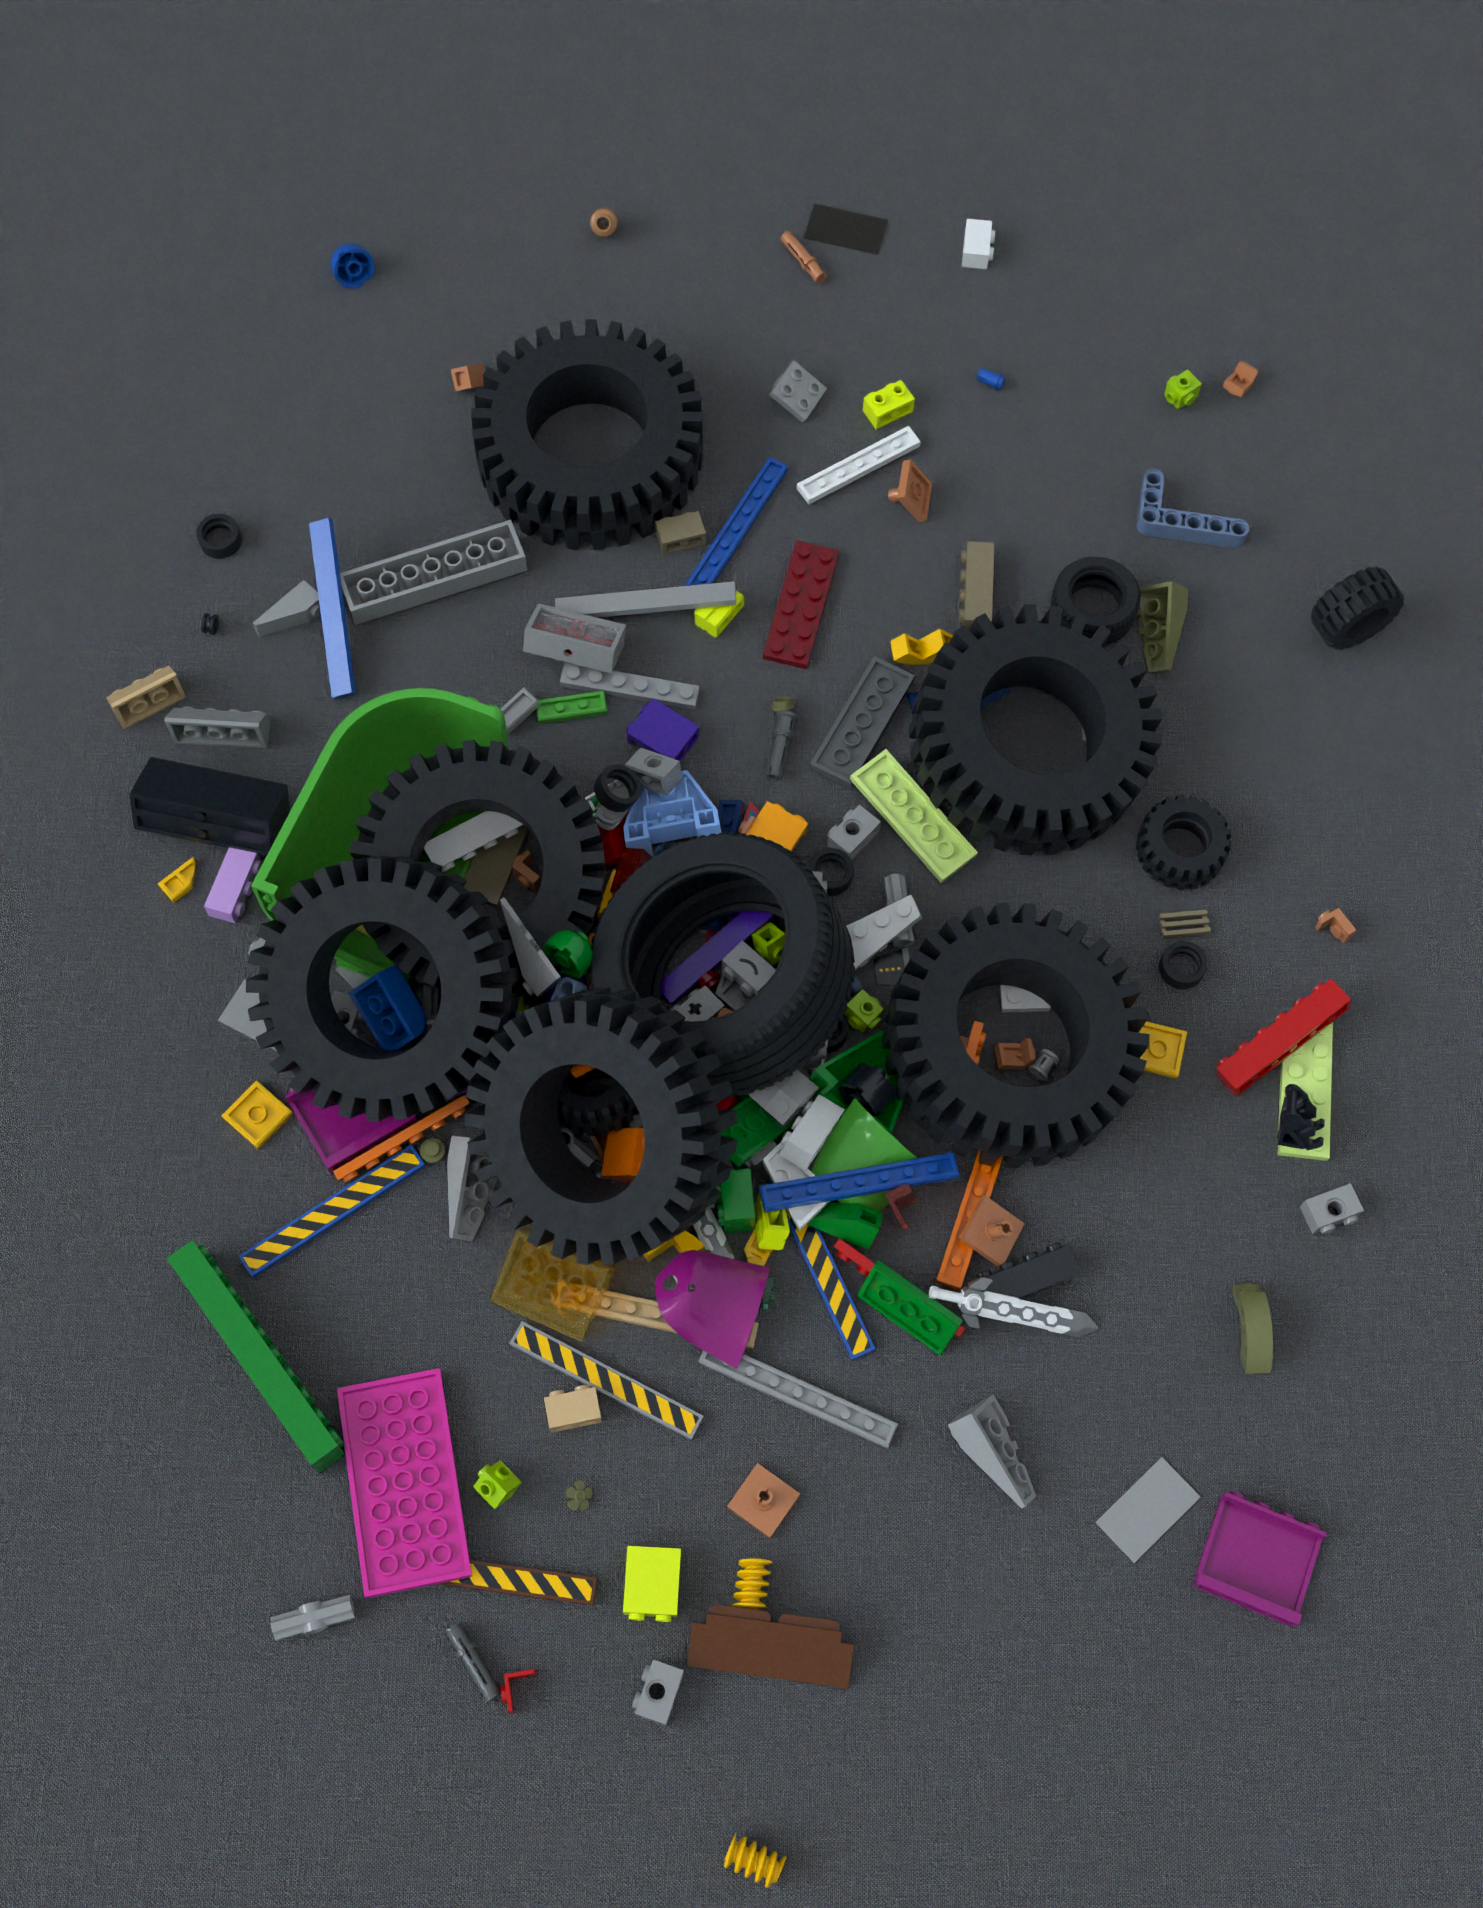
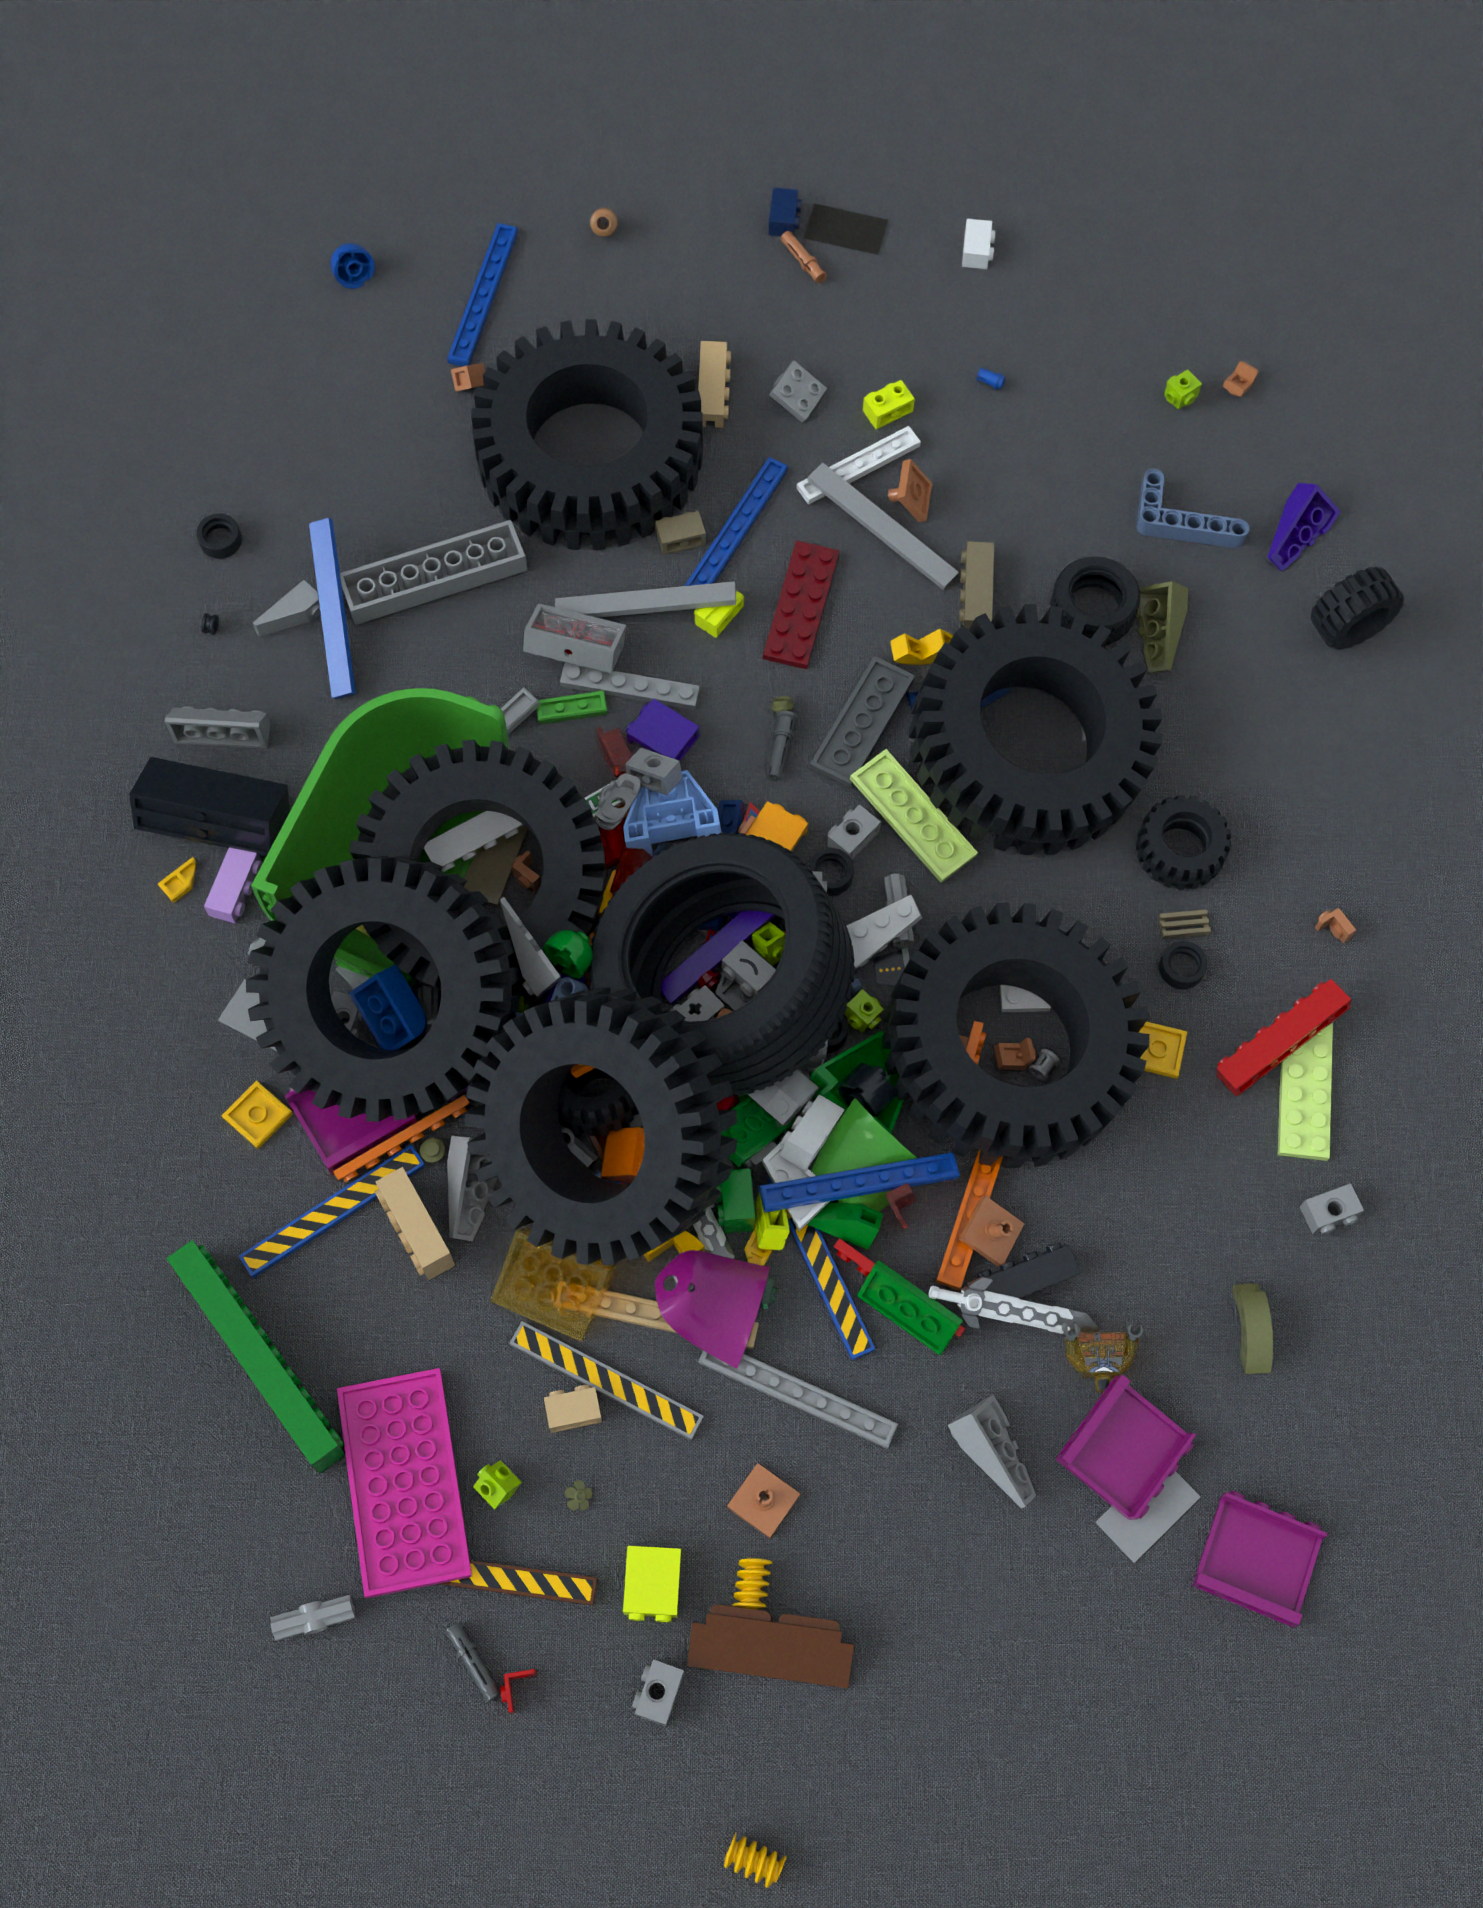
(146, 696): tan slope -> none
(416, 1226): none -> tan brick
(482, 295): none -> blue tile
(610, 800): black tyre -> none
(614, 749): none -> clear red panel
(712, 381): none -> tan brick
(783, 211): none -> dark blue brick
(883, 526): none -> light grey tile
(1101, 1353): none -> torso
(1125, 1449): none -> magenta panel
(1296, 1121): black piece -> none
(1304, 518): none -> dark purple wedge

